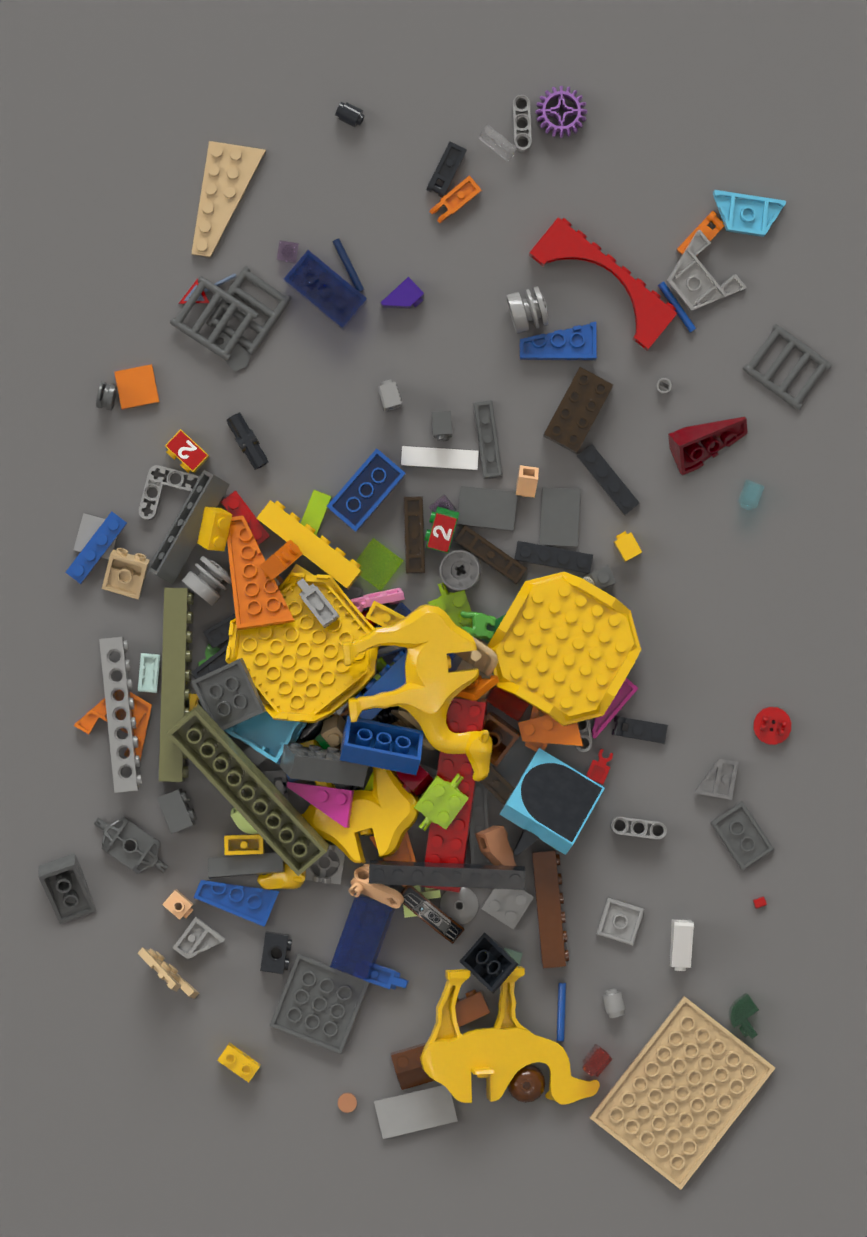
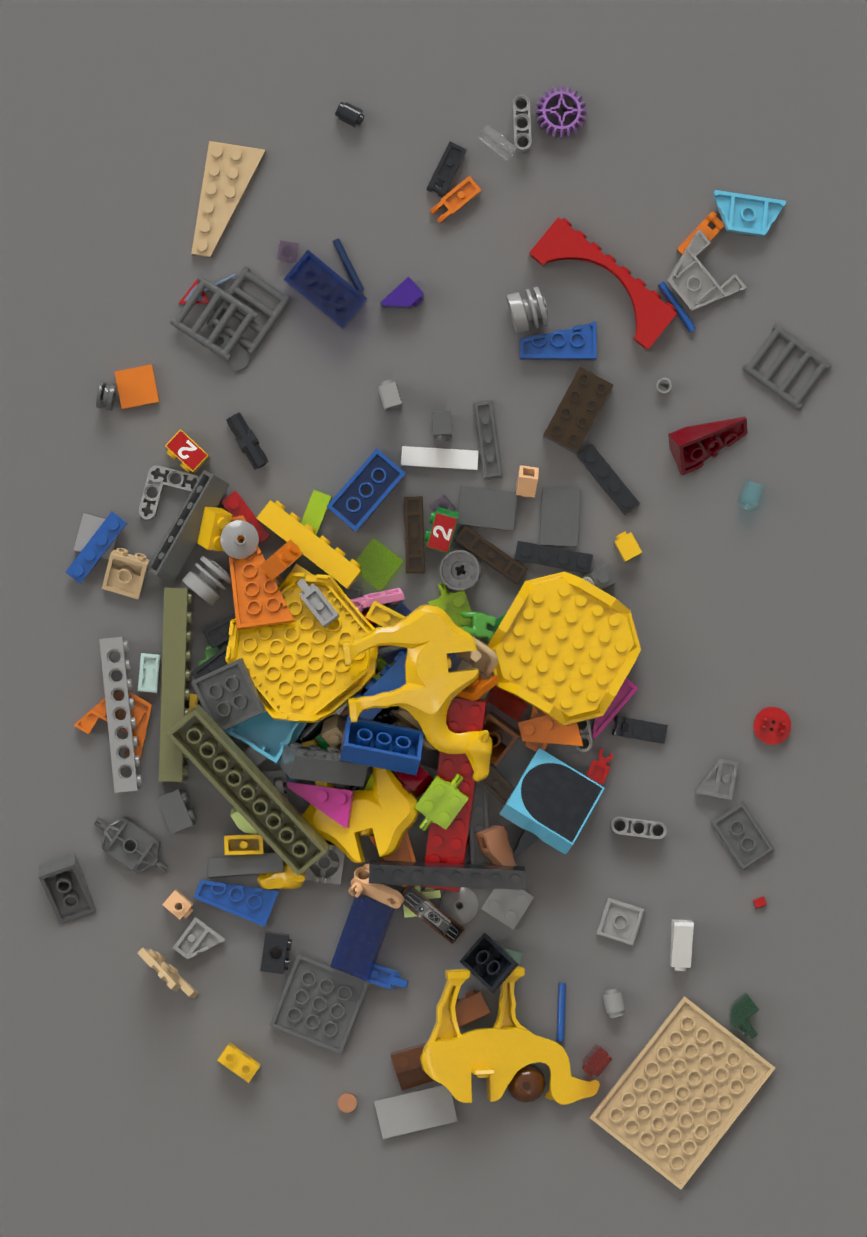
(229, 539): none -> light grey dish
(549, 909): reddish brown brick -> none

